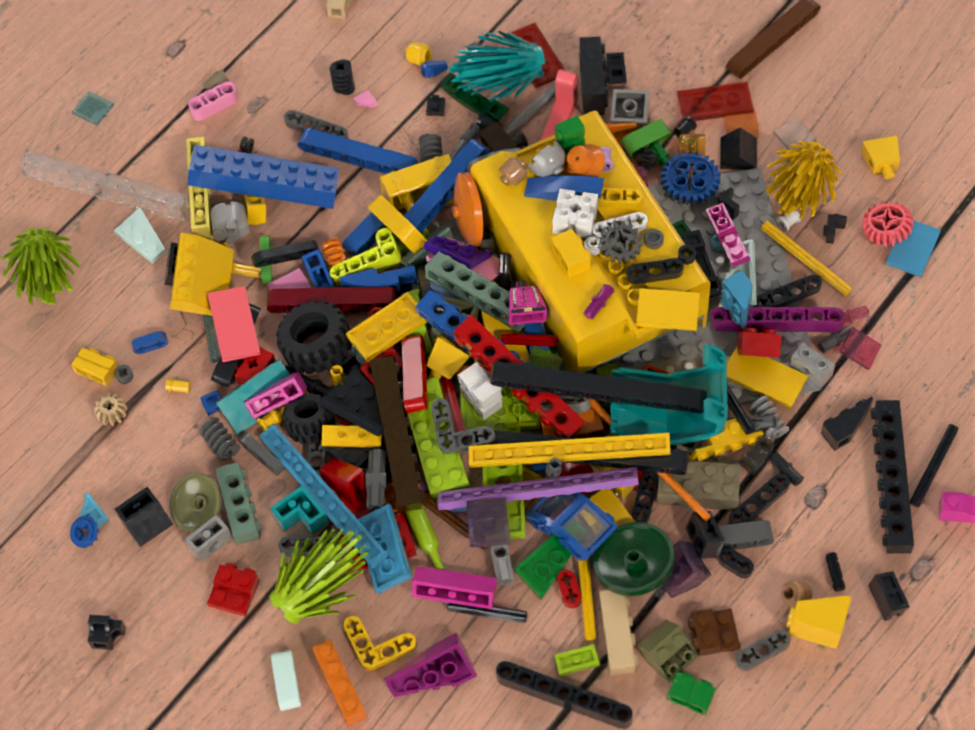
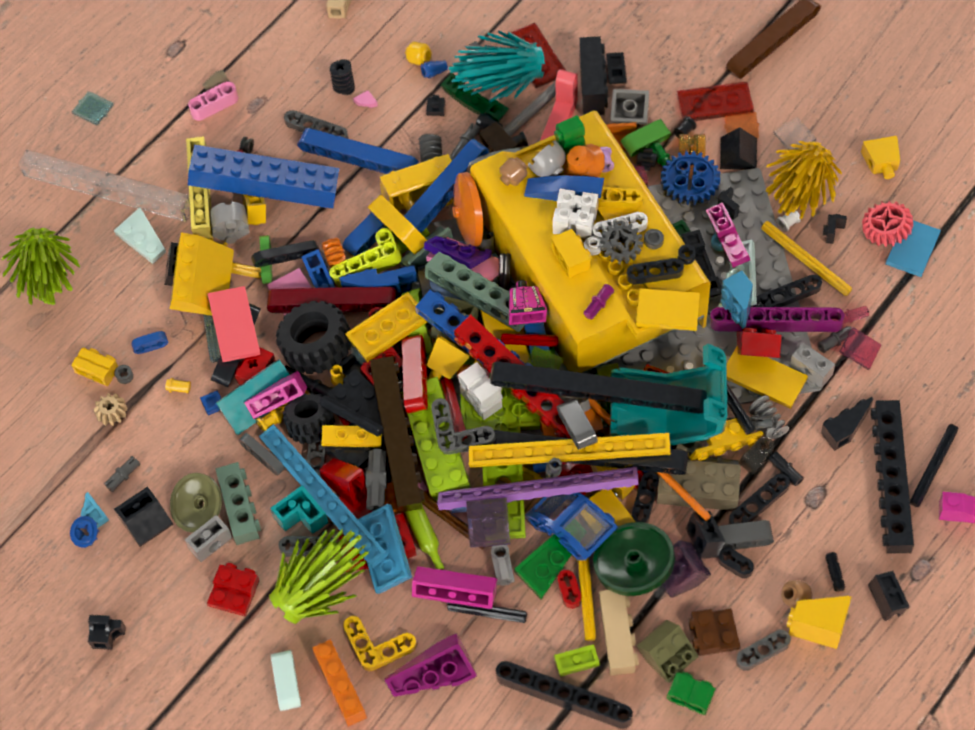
(122, 473): none -> dark grey pin
(219, 439): dark grey piece -> none
(577, 424): none -> beam

